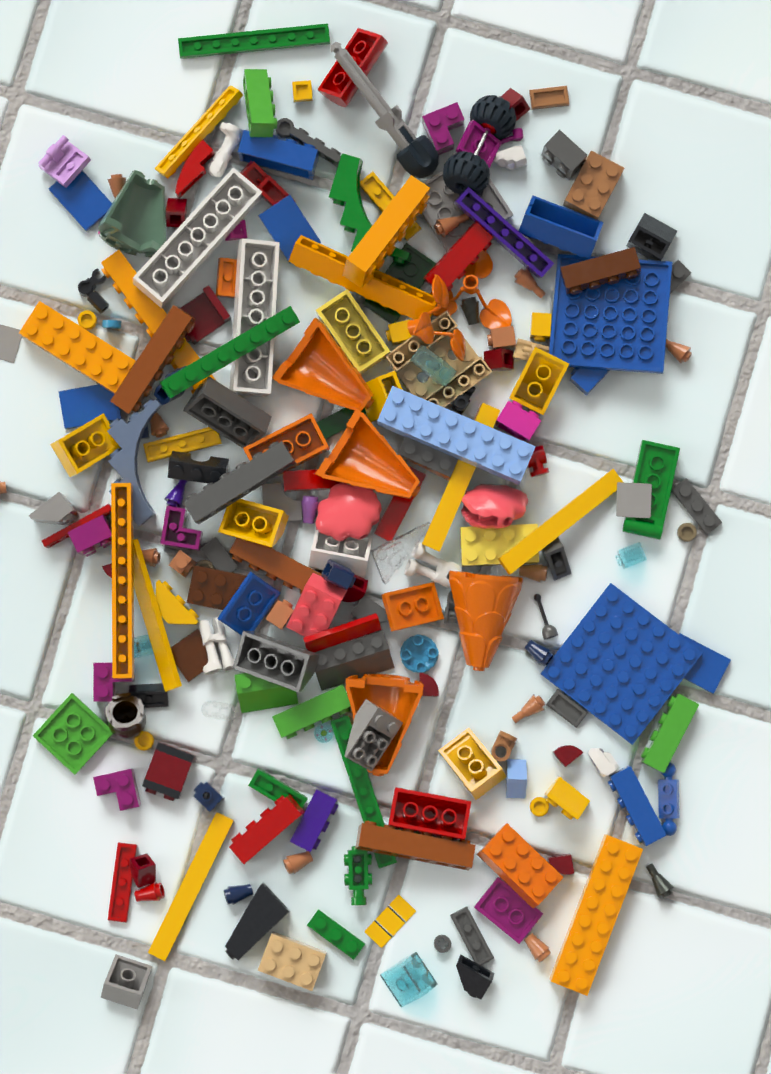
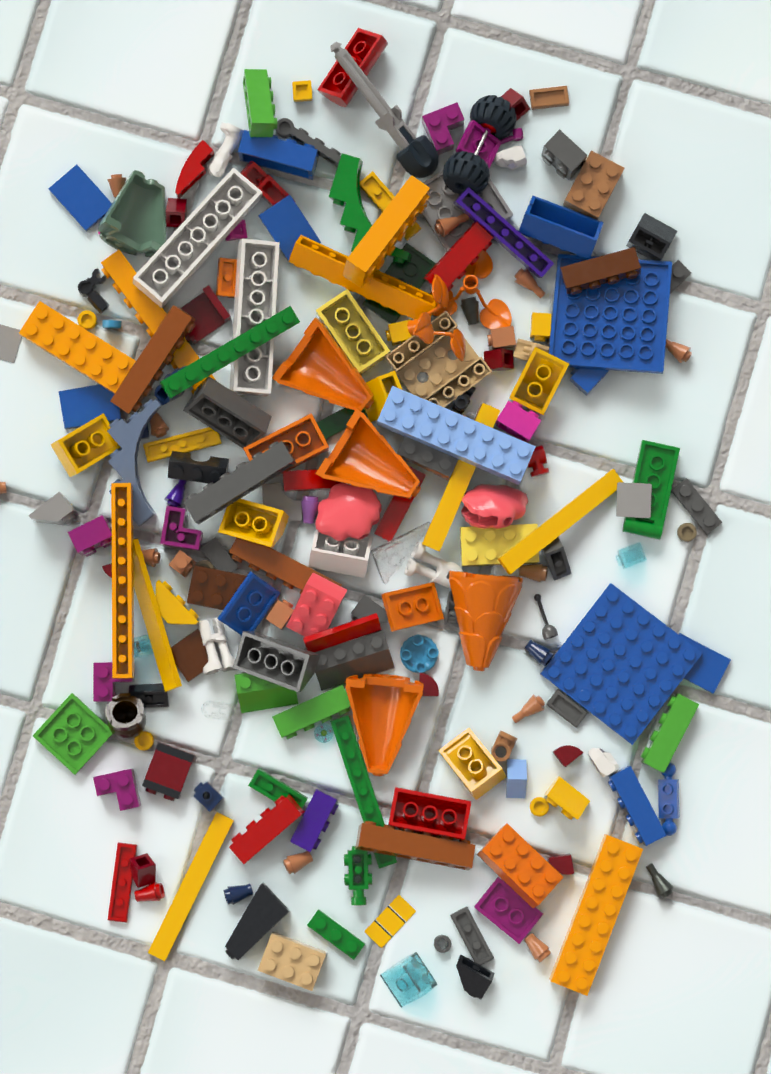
(63, 161): lavender plate -> none
(63, 534): red tile -> none
(126, 981): light grey slope -> none
(199, 131): yellow plate -> none
(254, 41): green plate -> none
(338, 574): dark blue brick -> none
(357, 591): dark red brick -> none
(371, 734): light grey slope -> none
(433, 366): clear light blue slope -> none

